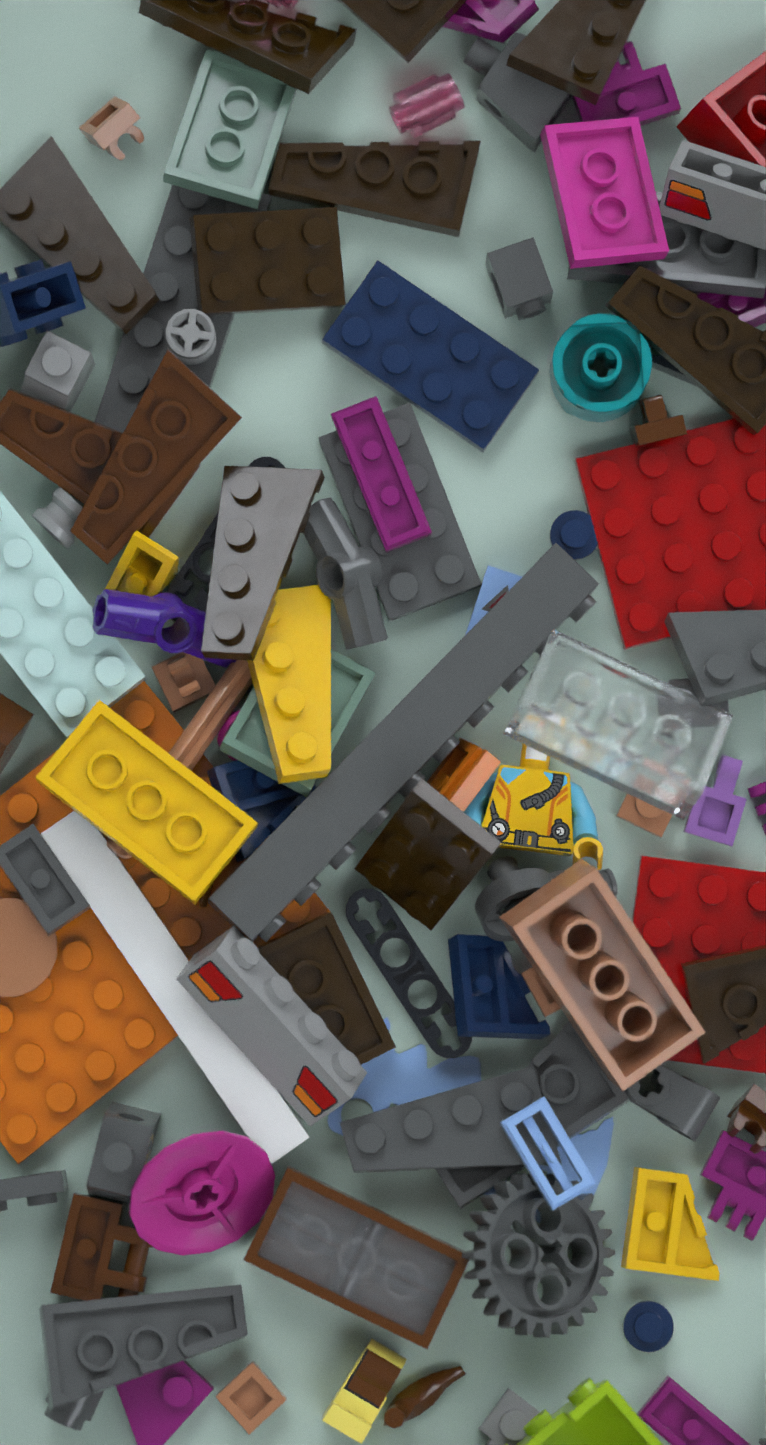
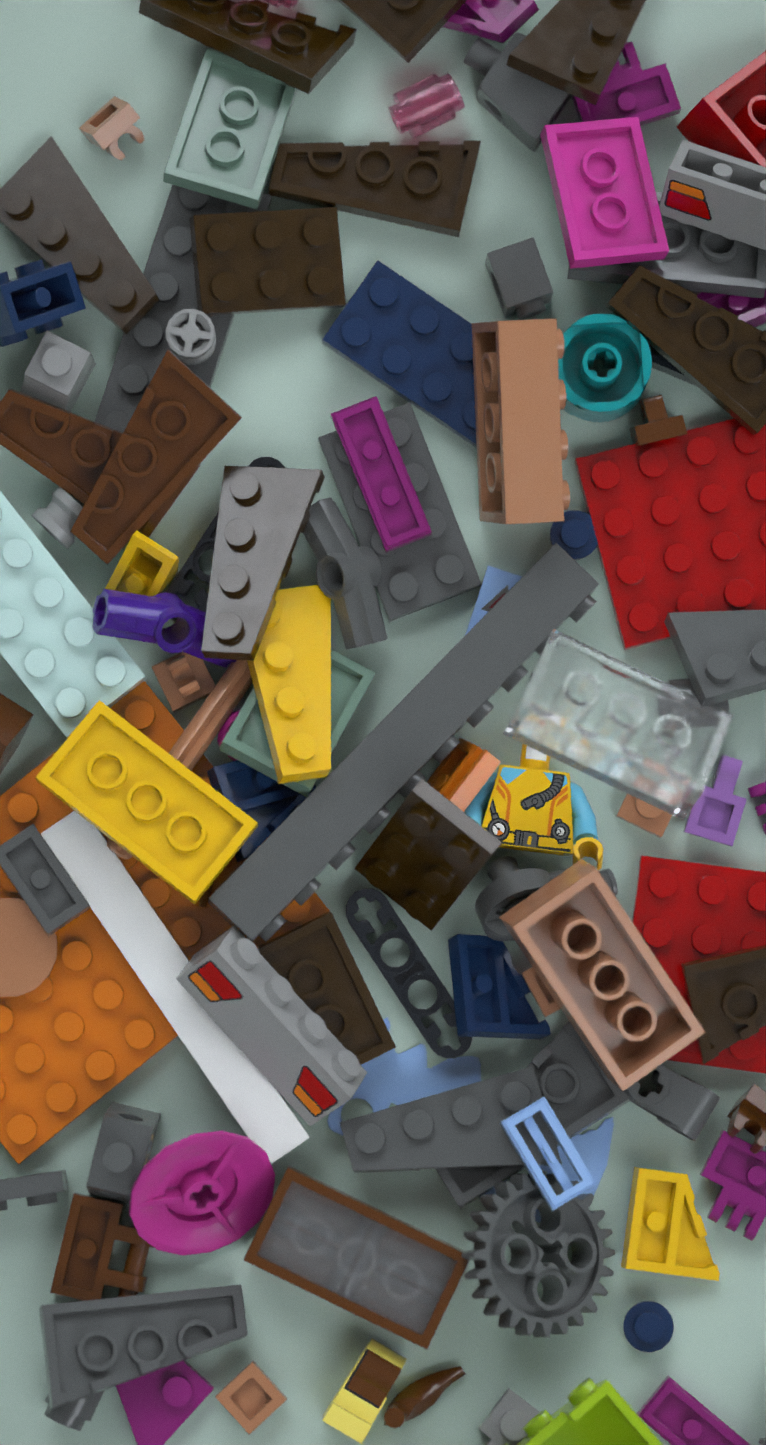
(519, 421): none -> nougat brick

